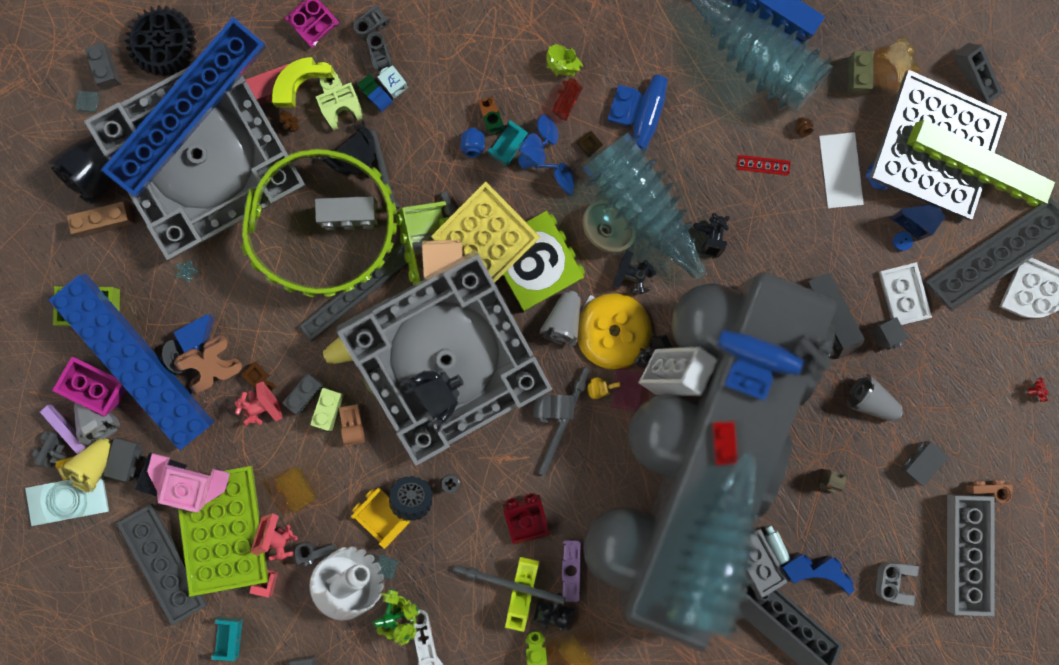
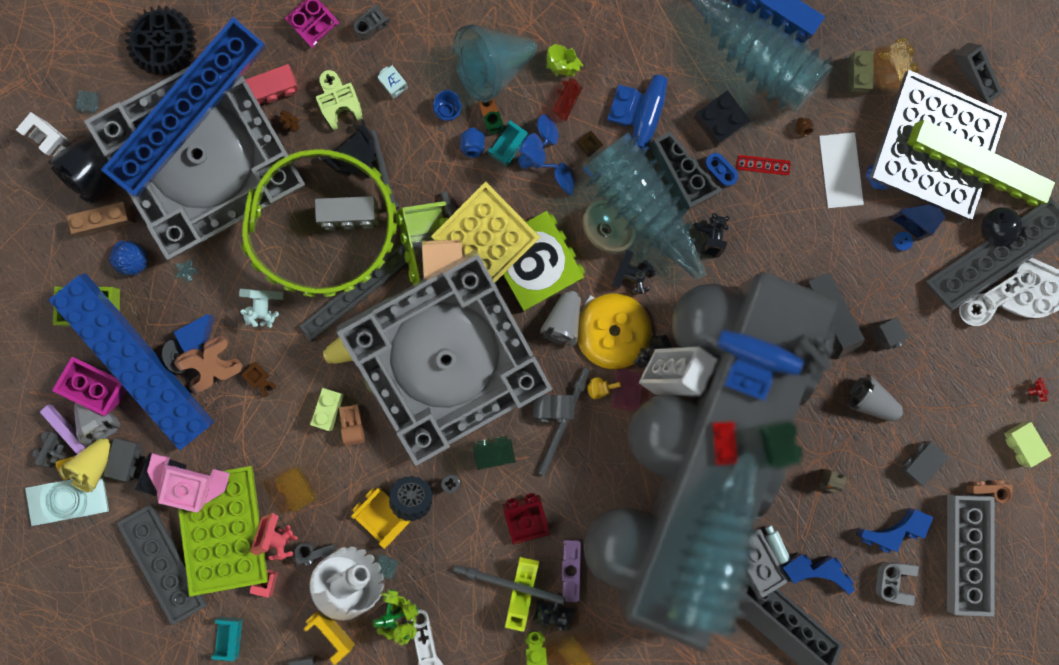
(41, 131): none -> white panel
(103, 66): dark grey piece -> none
(128, 258): none -> blue hair
(259, 403): coral piece -> none
(260, 306): none -> light aqua piece
(293, 75): neon yellow arch -> none
(303, 394): dark grey brick -> none
(333, 633): none -> yellow panel
(374, 93): leg -> none
(379, 54): dark grey piece -> none
(436, 393): black torso -> none
(447, 105): none -> blue hair
(490, 59): none -> clear light blue cone
(494, 453): none -> clear green brick
(683, 171): none -> dark grey wedge
(722, 118): none -> black brick
(723, 168): none -> blue plate
(780, 444): none -> clear green brick
(905, 293): white tile -> none
(914, 524): none -> blue arch
(993, 299): none -> white beam
(1001, 226): none -> black cylinder
(1026, 444): none -> yellowish green piece

